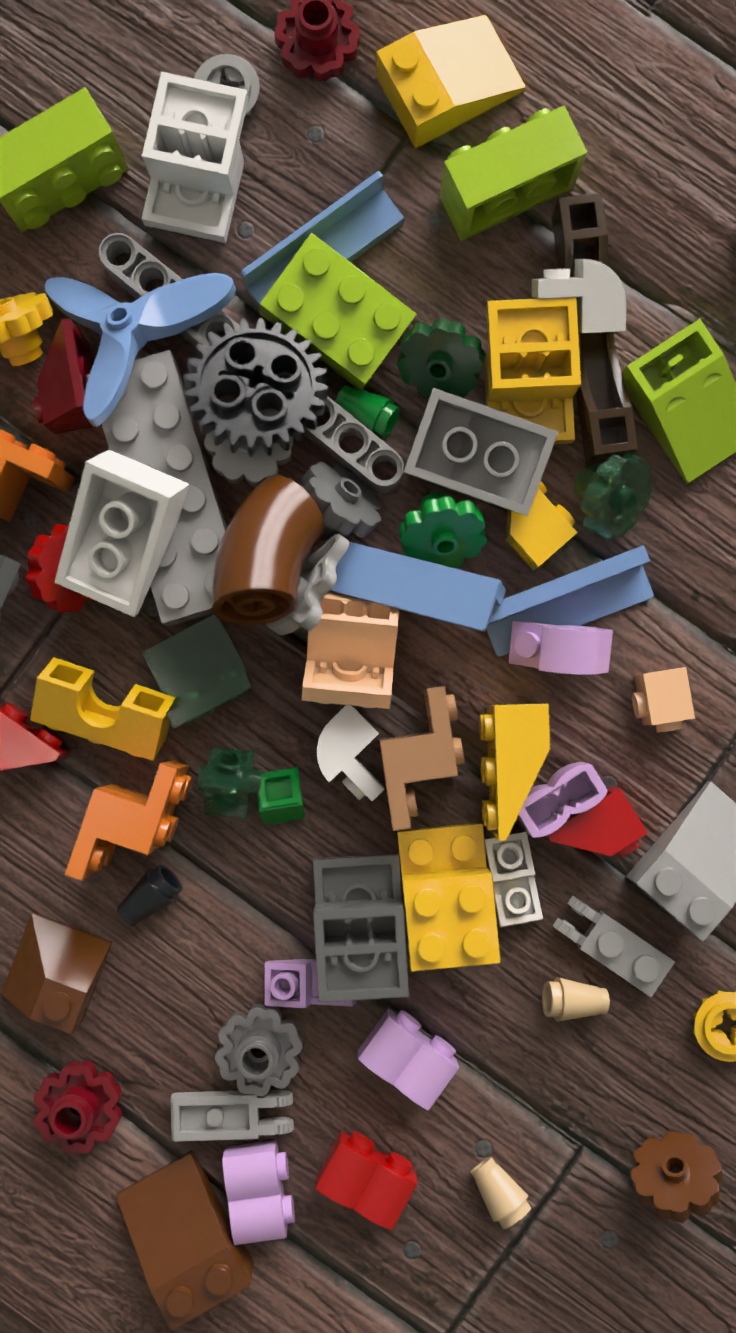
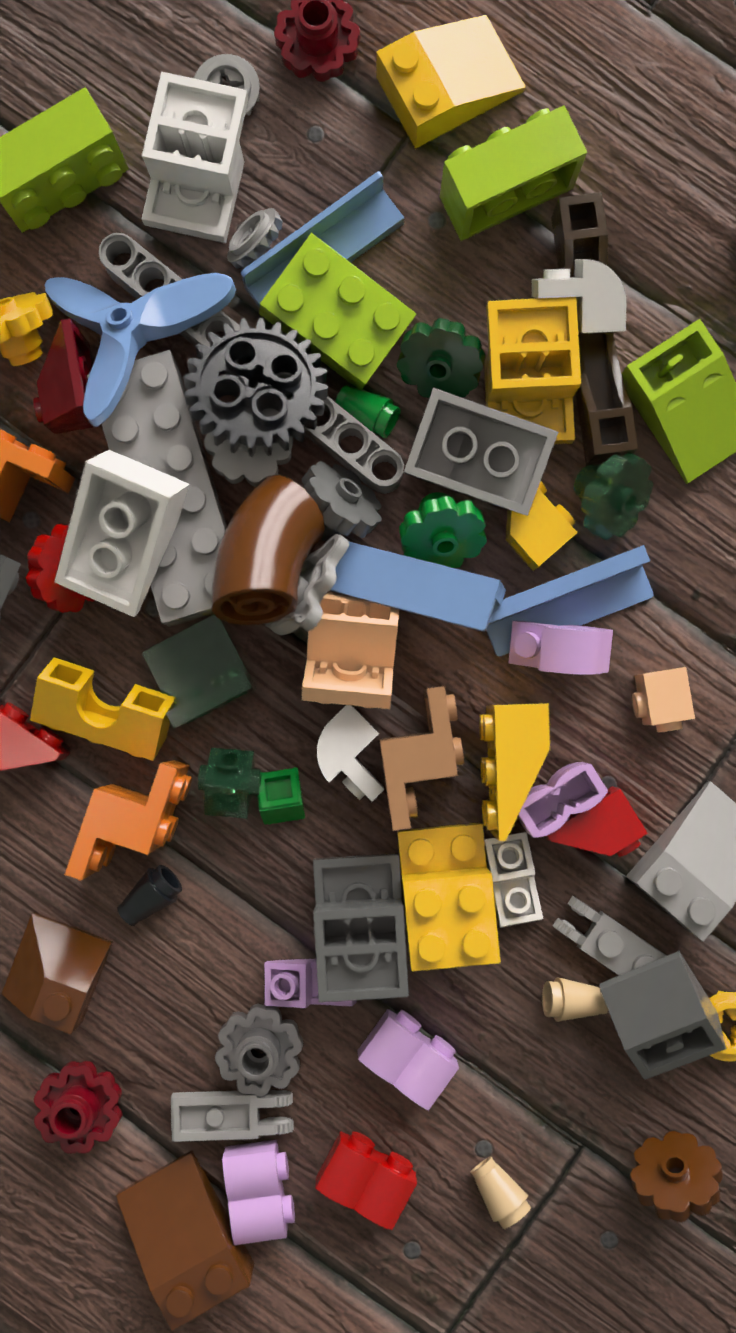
(254, 237): none -> light grey gear
(663, 1016): none -> dark grey slope

